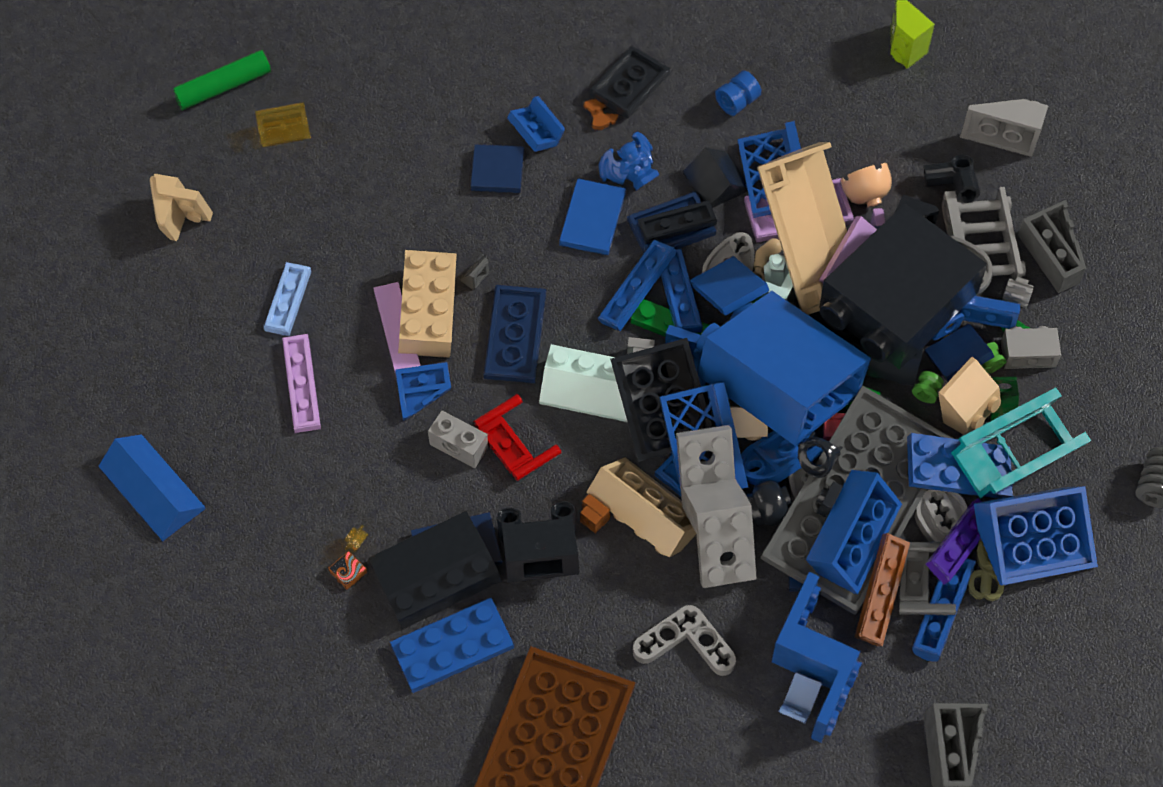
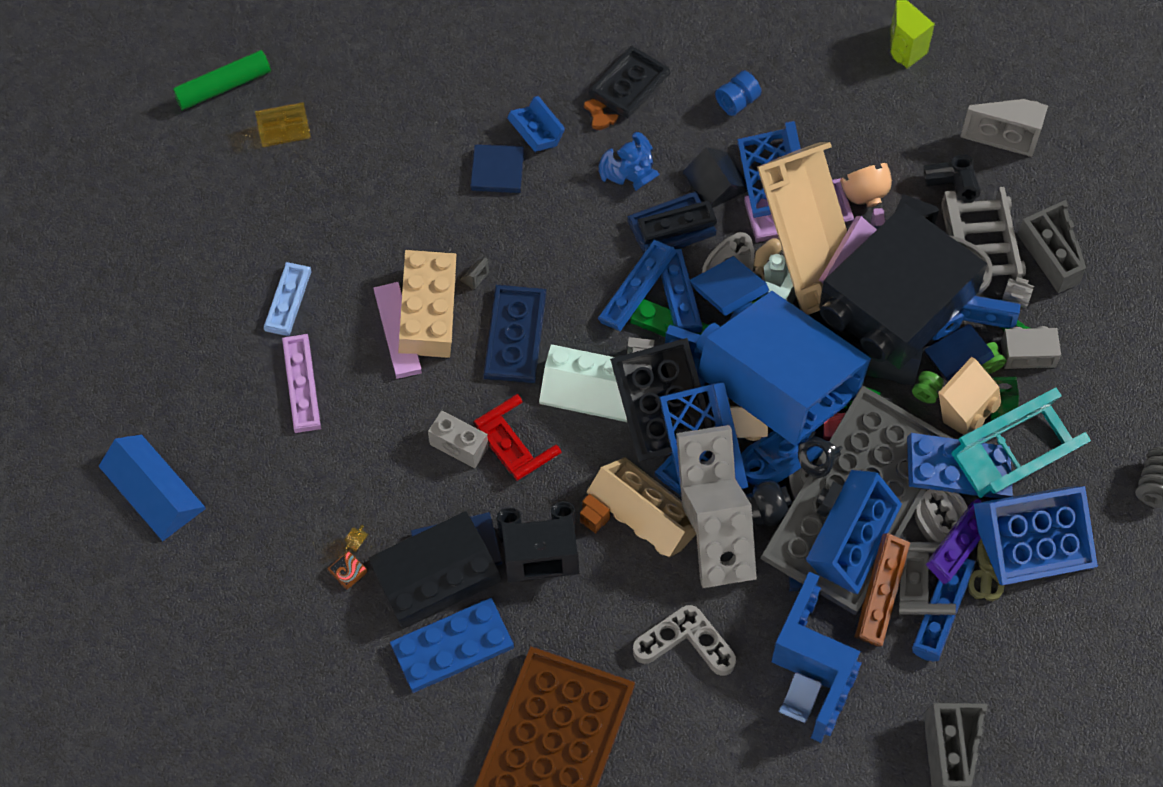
(175, 203): tan piece -> none
(421, 386): blue wing -> none
(592, 217): blue tile -> none

